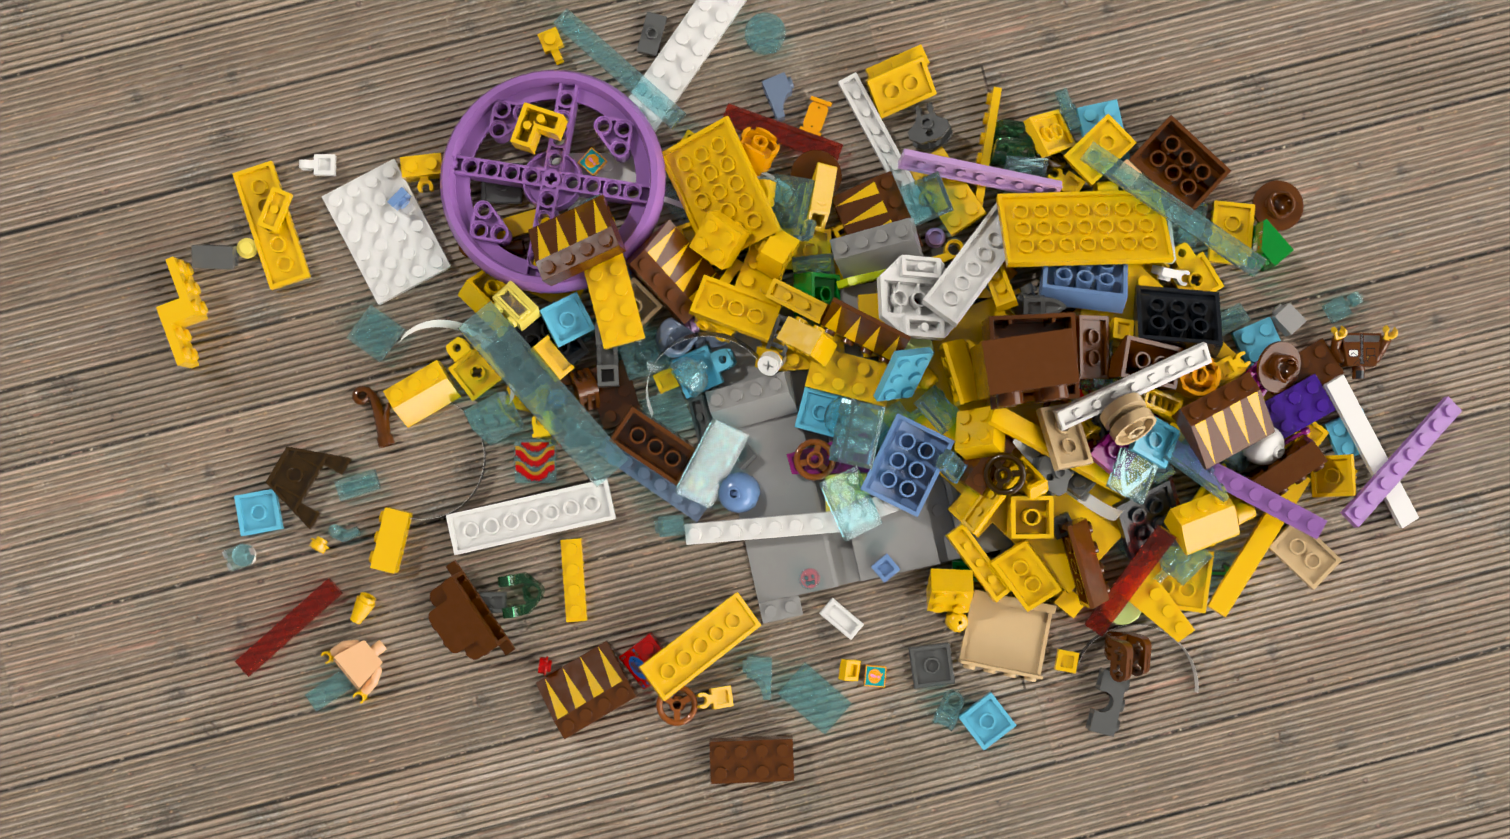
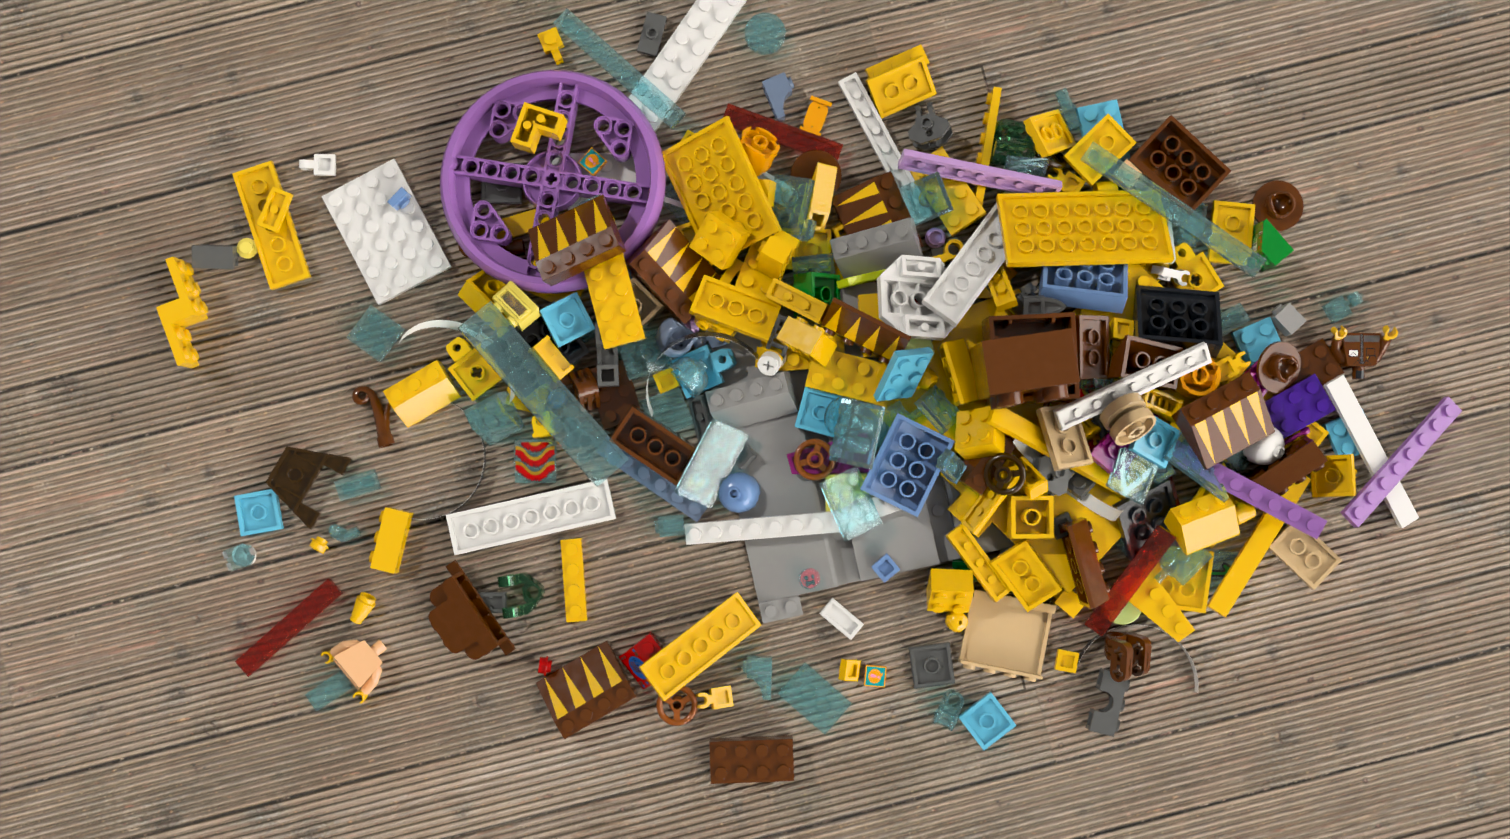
(421, 169): yellow brick -> none

